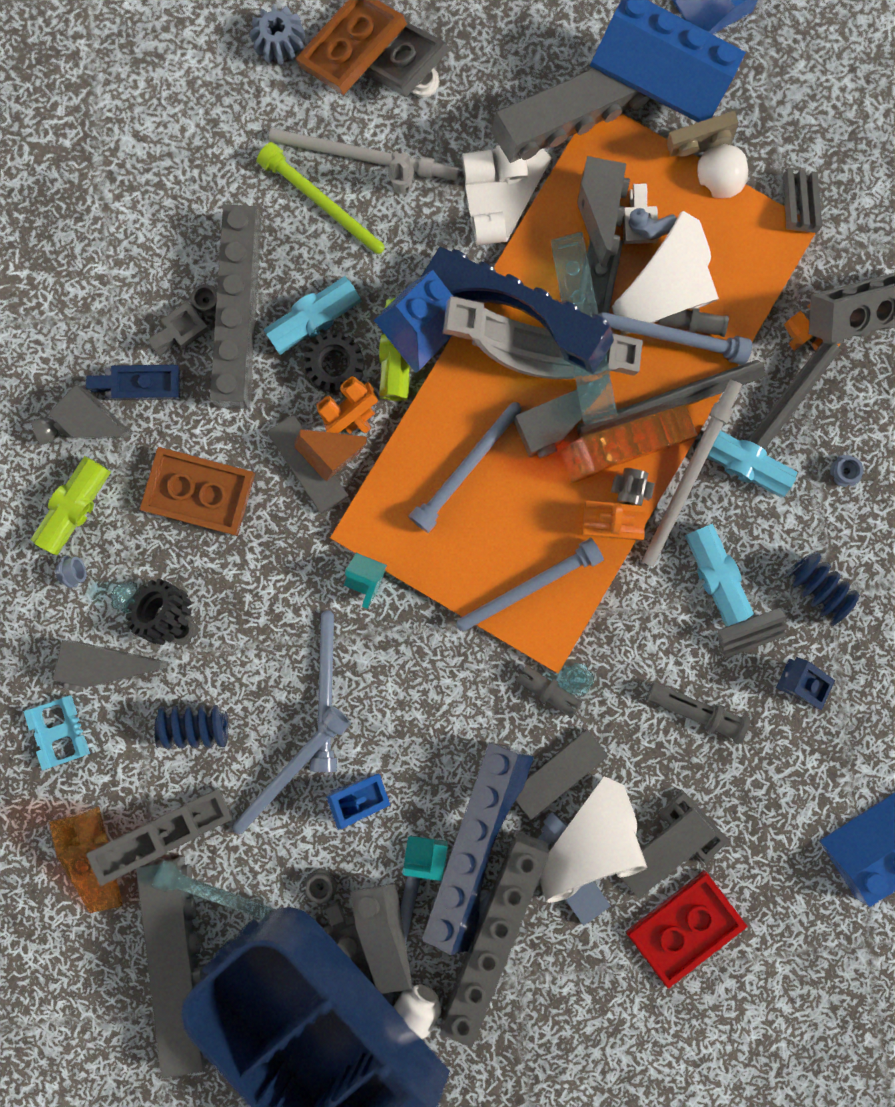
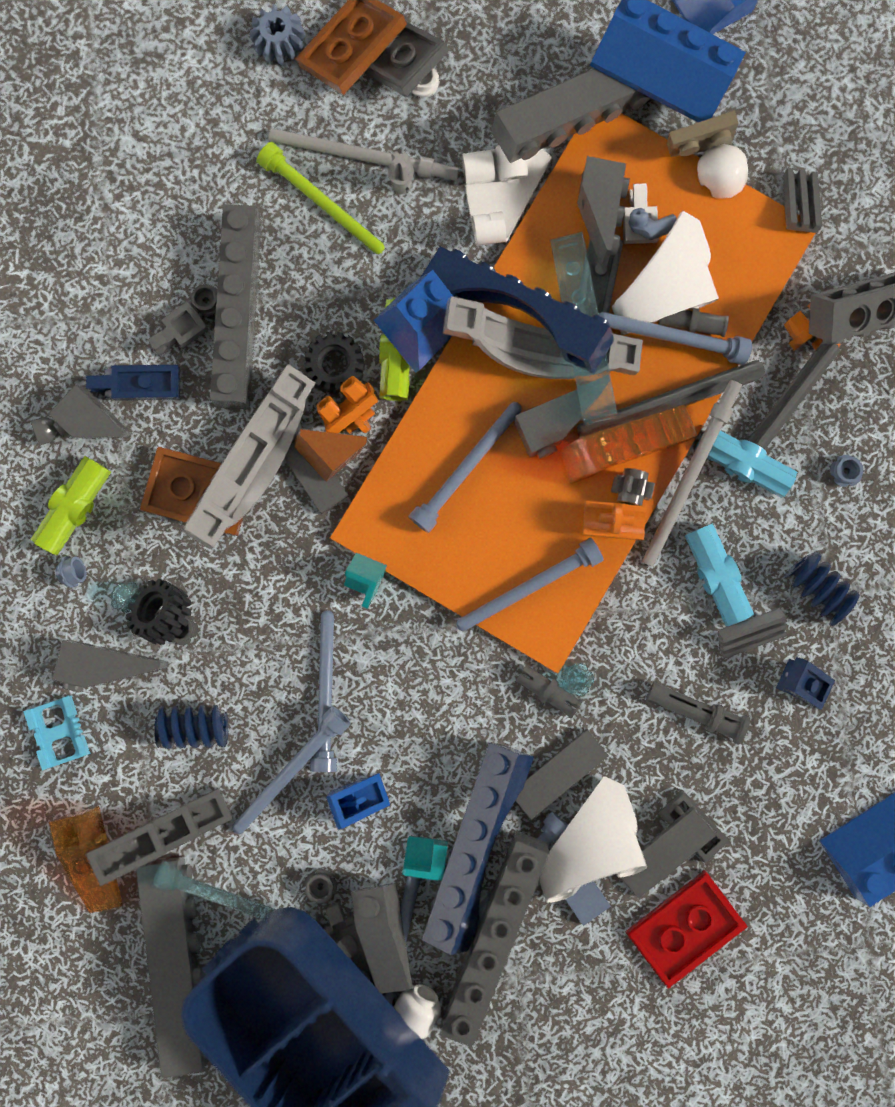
(251, 460): none -> light grey piece
(312, 314): medium azure piece -> none

